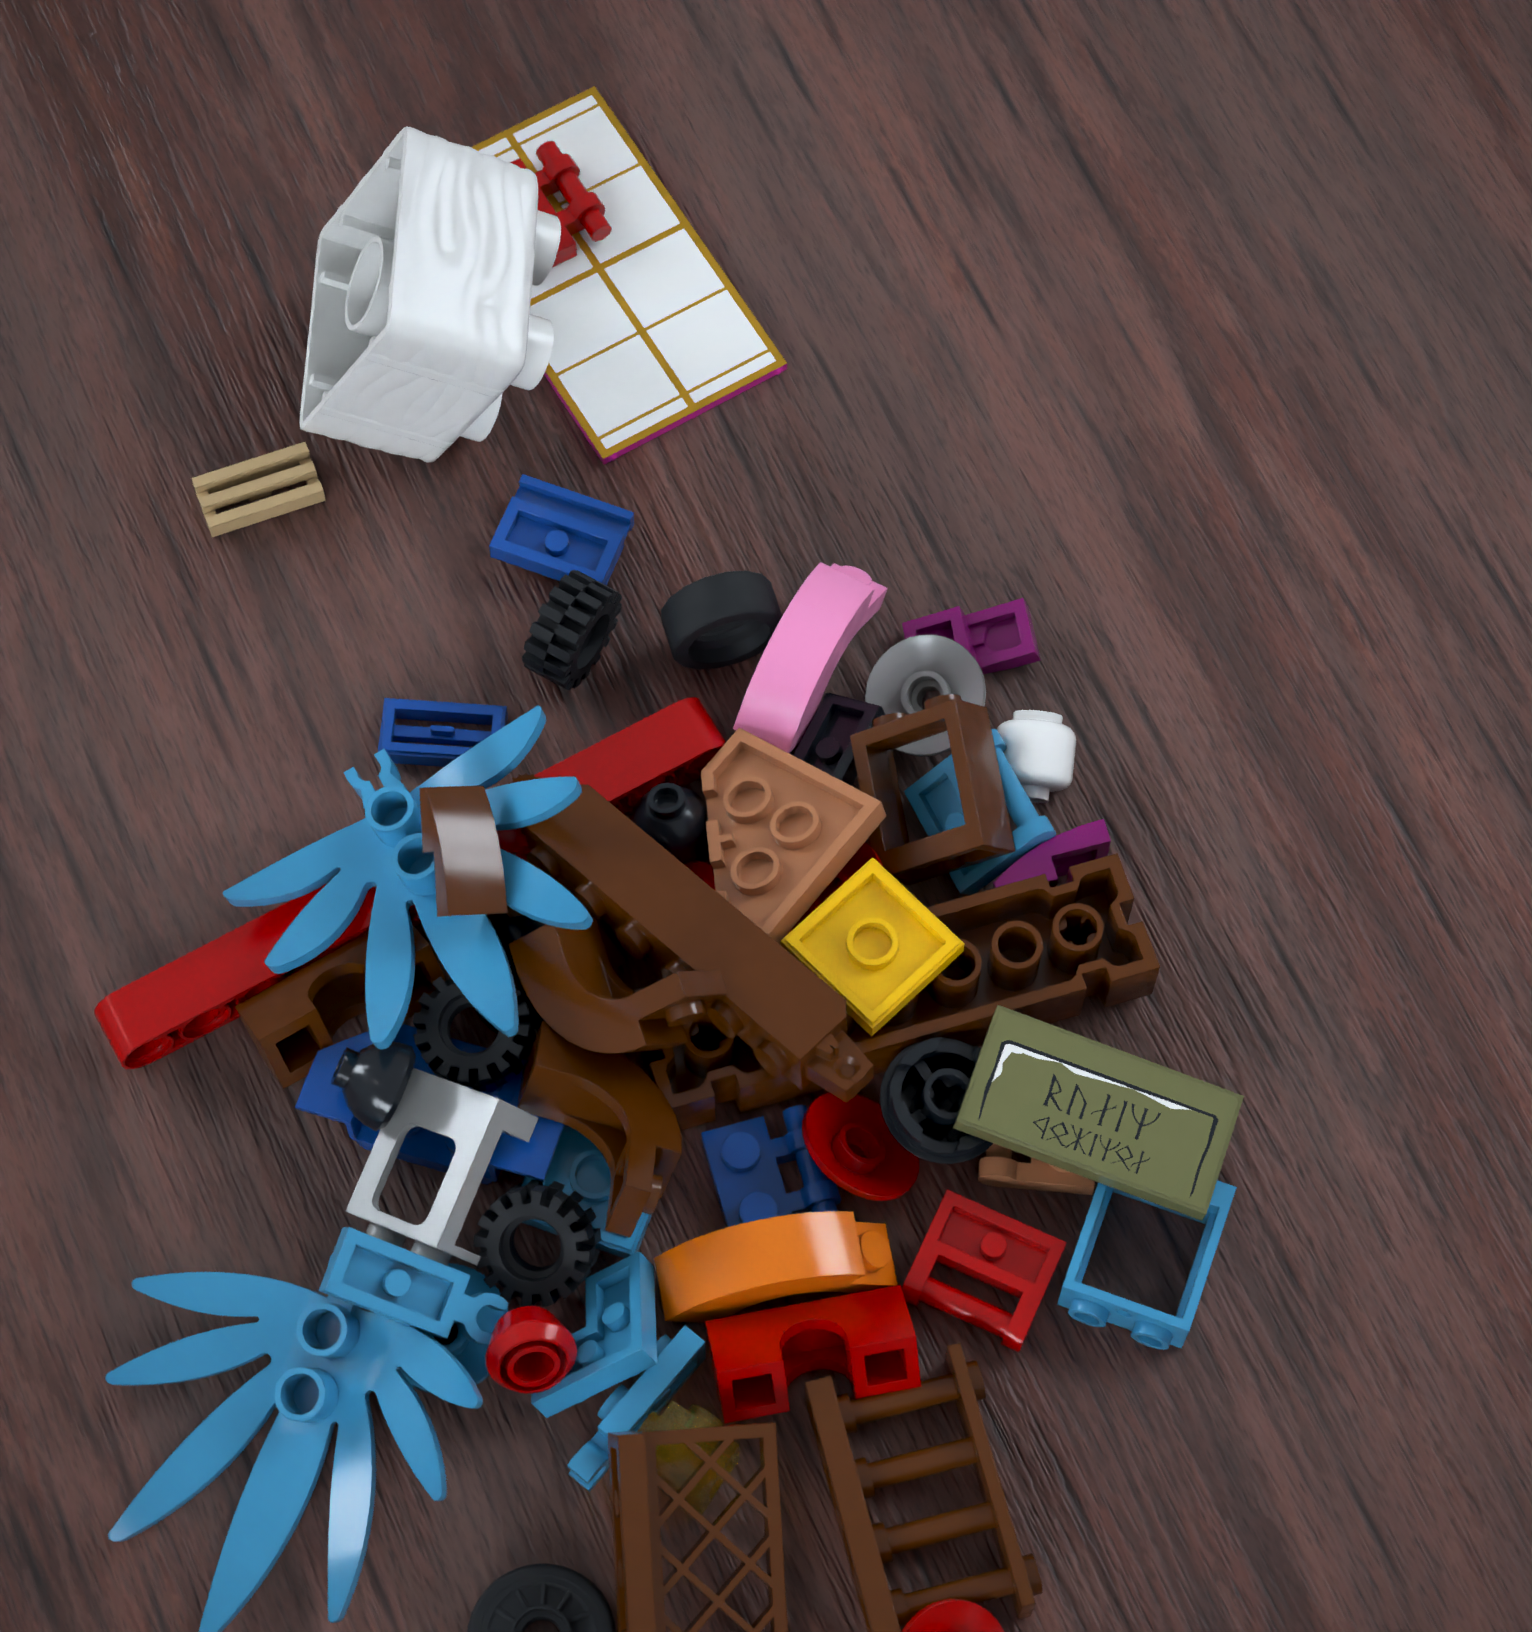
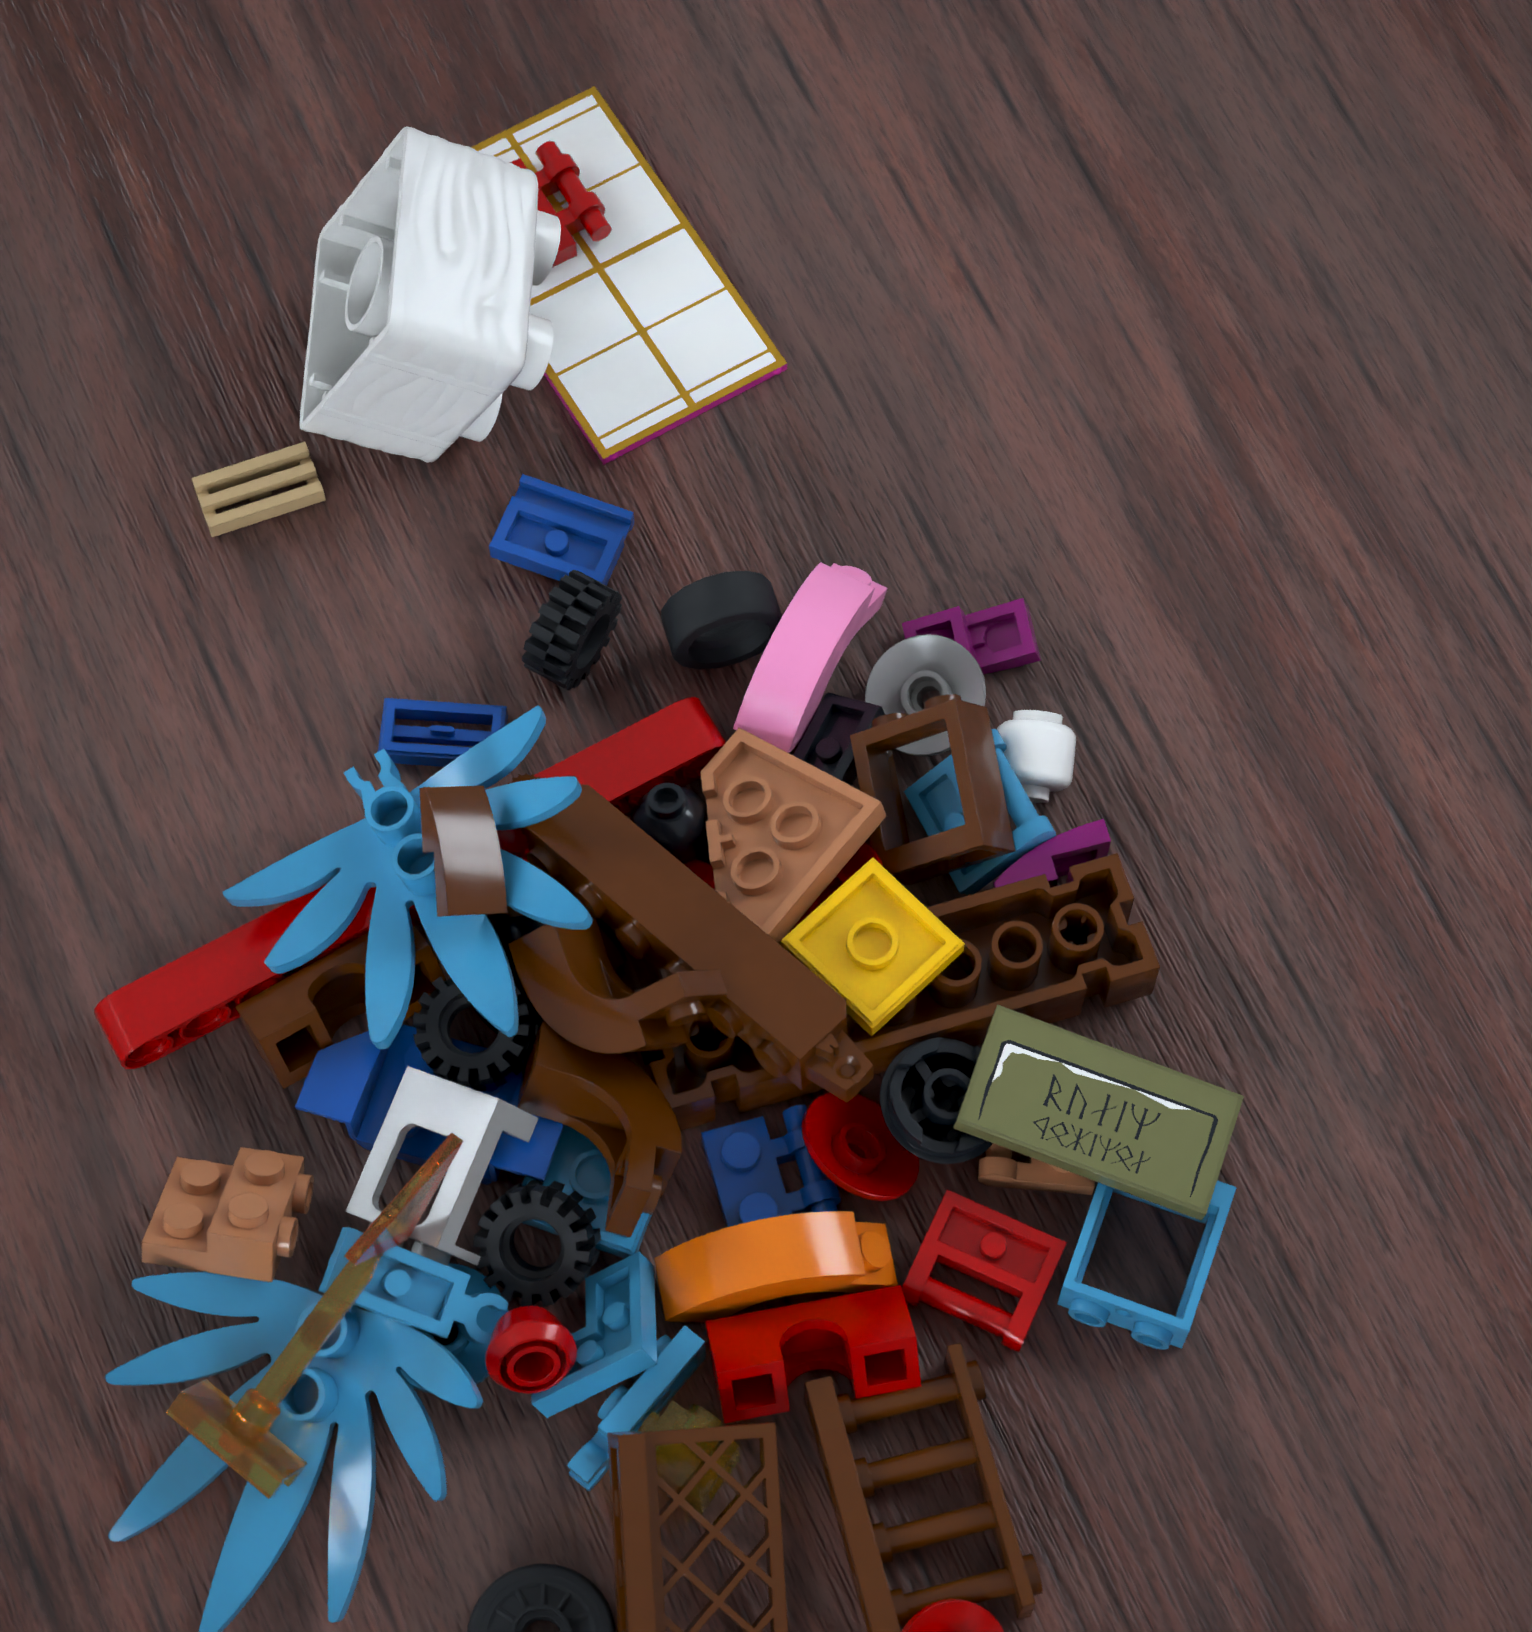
(230, 1216): none -> nougat plate
(240, 1430): none -> clear orange piece
(374, 1081): black brick -> none

